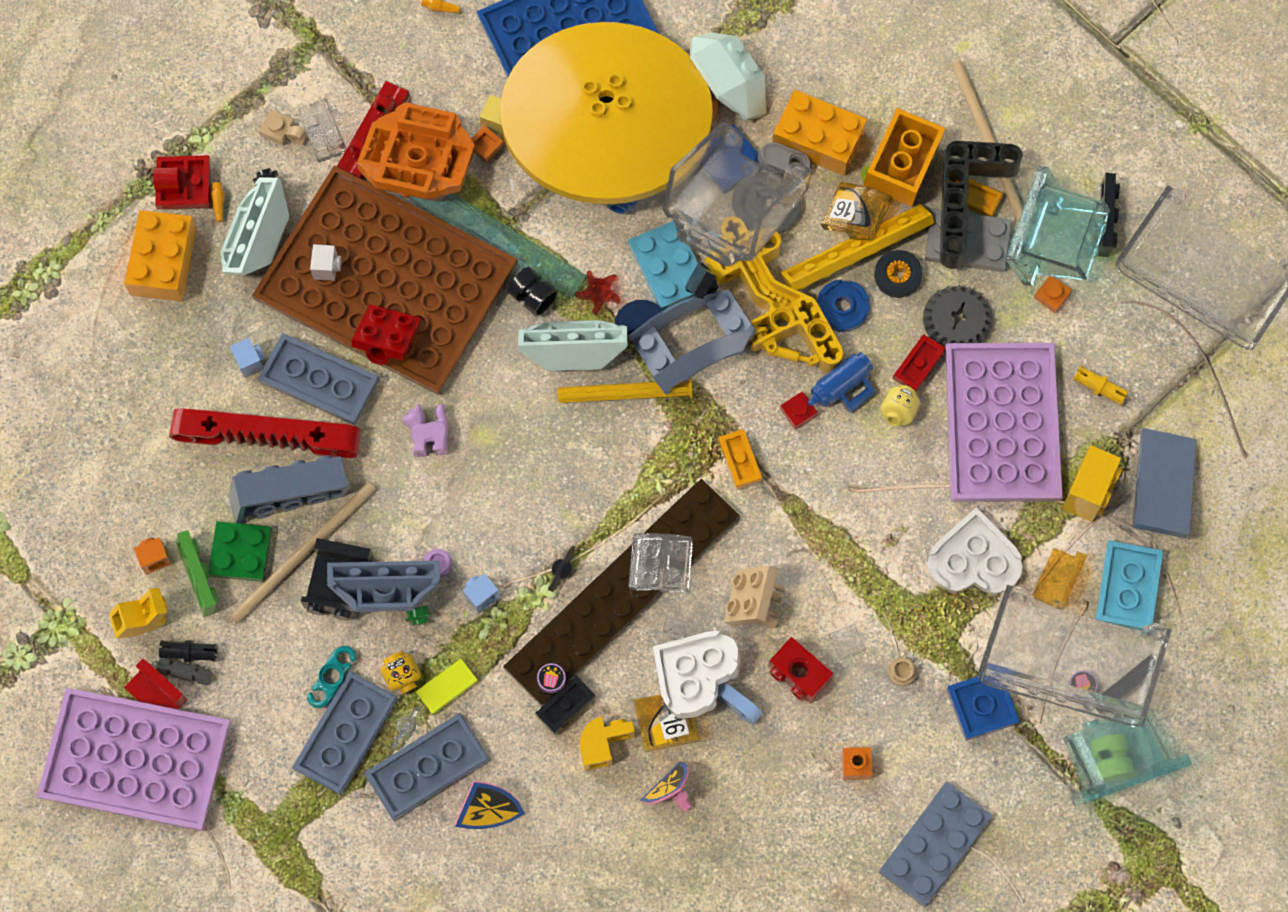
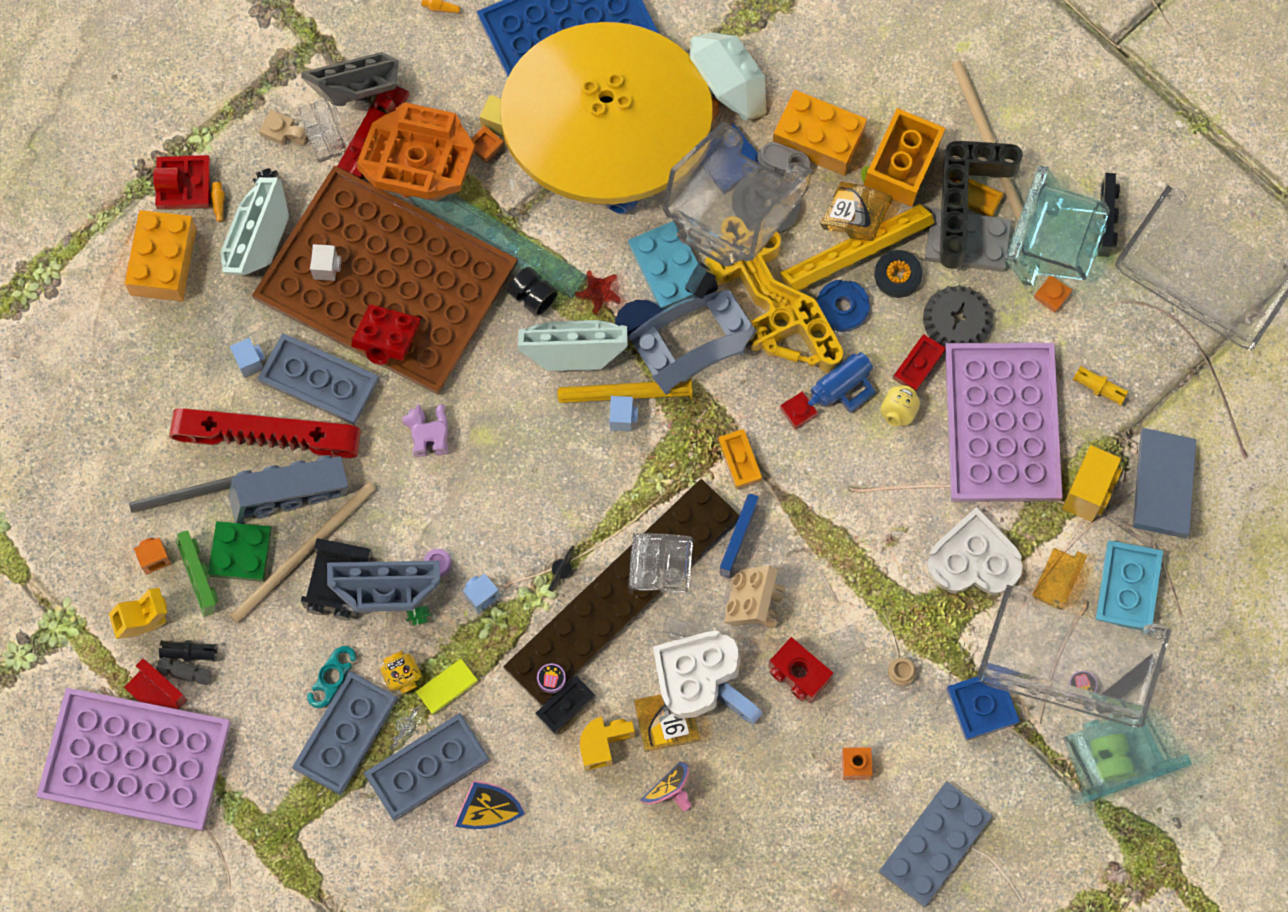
(181, 494): none -> dark grey bar
(354, 78): none -> dark grey wedge
(622, 413): none -> light blue plate
(738, 535): none -> blue tile

